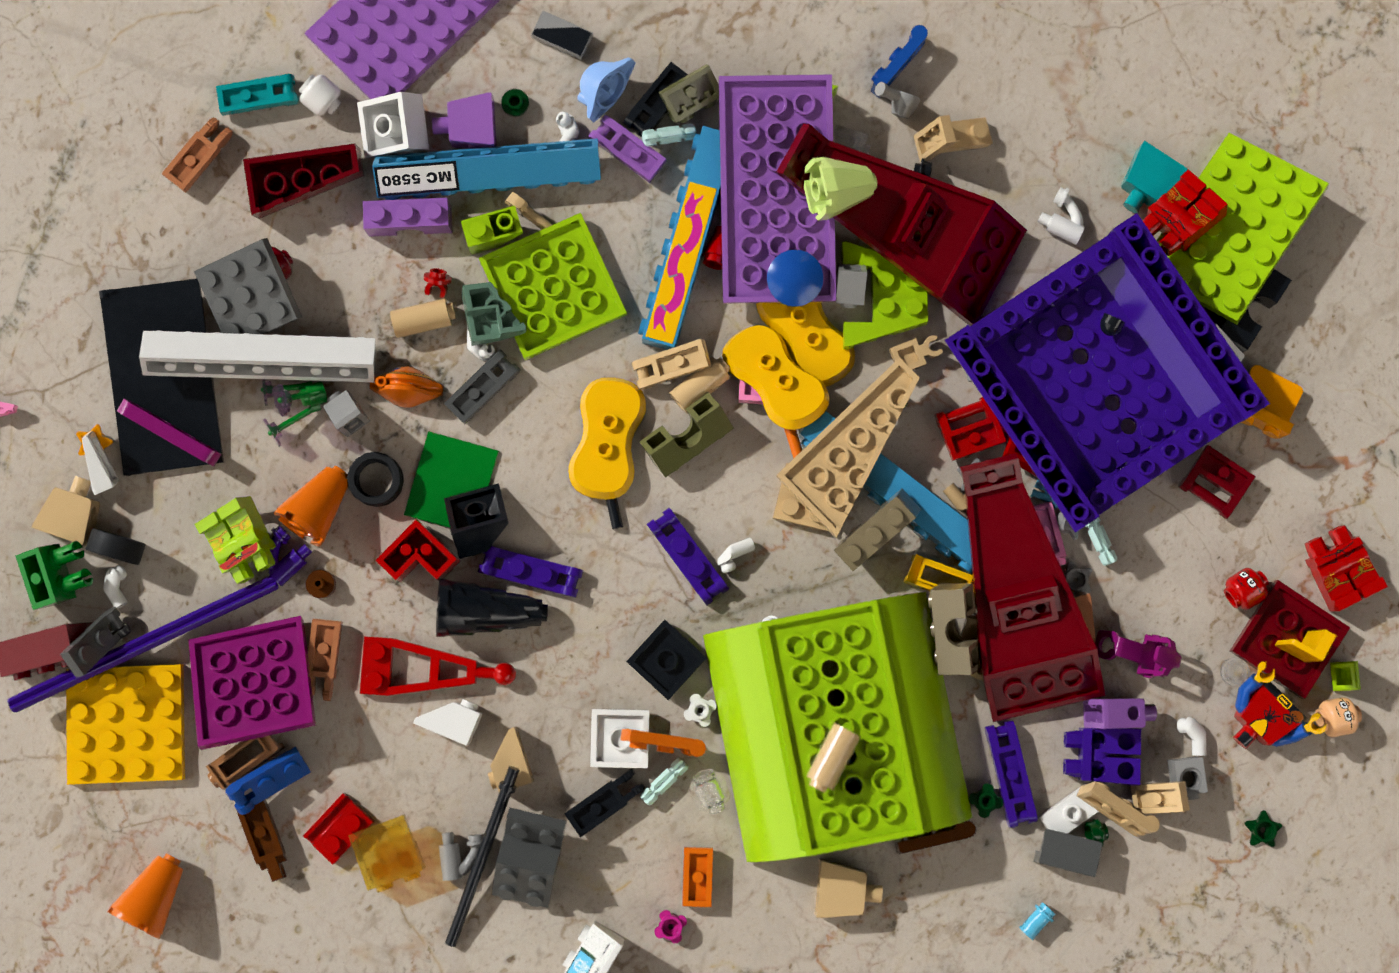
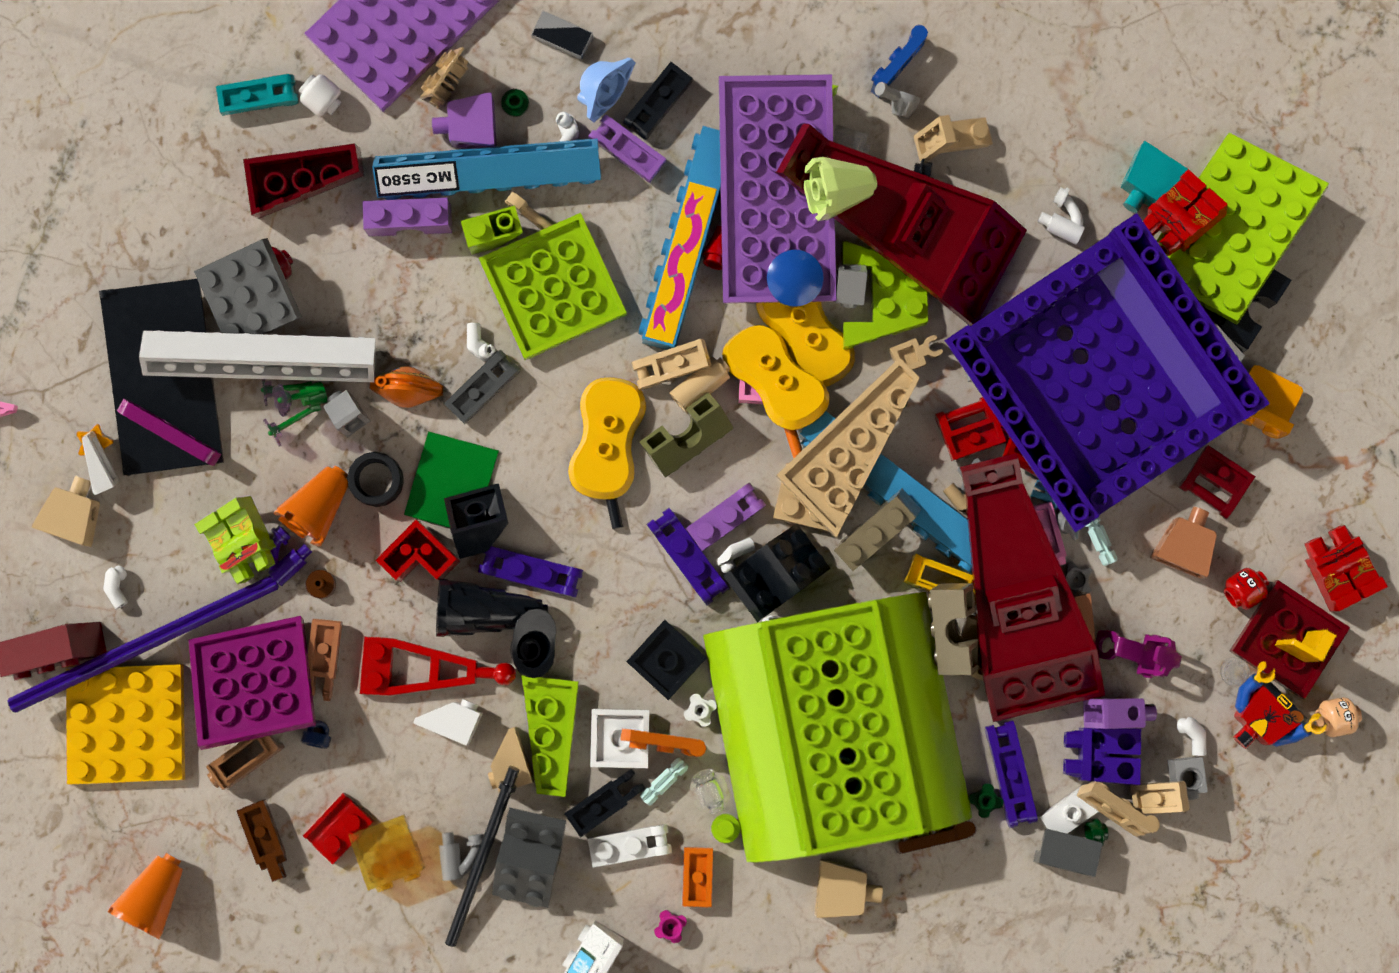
(47, 574): green brick -> none
(95, 642): dark grey plate -> none
(115, 546): black tyre -> none
(196, 155): nougat hinge -> none
(267, 780): blue plate -> none
(315, 739): none -> dark blue tile
(393, 125): white slope -> none
(422, 317): tan brick -> none
(438, 278): red plate -> none
(448, 63): none -> tan hinge
(488, 315): sand green slope -> none
(533, 643): none -> black piece
(551, 720): none -> lime wing
(628, 845): none -> white plate
(668, 134): light aqua axle -> none
(691, 94): olive bracket -> none
(724, 517): none -> medium lavender plate
(725, 828): none -> lime plate
(776, 572): none -> black bracket
(832, 758): tan brick -> none
(1037, 920): medium azure pin -> none
(1111, 325): black hinge -> none
(1187, 545): none -> nougat torso
(1270, 829): dark green plate -> none
(1345, 676): lime slope -> none

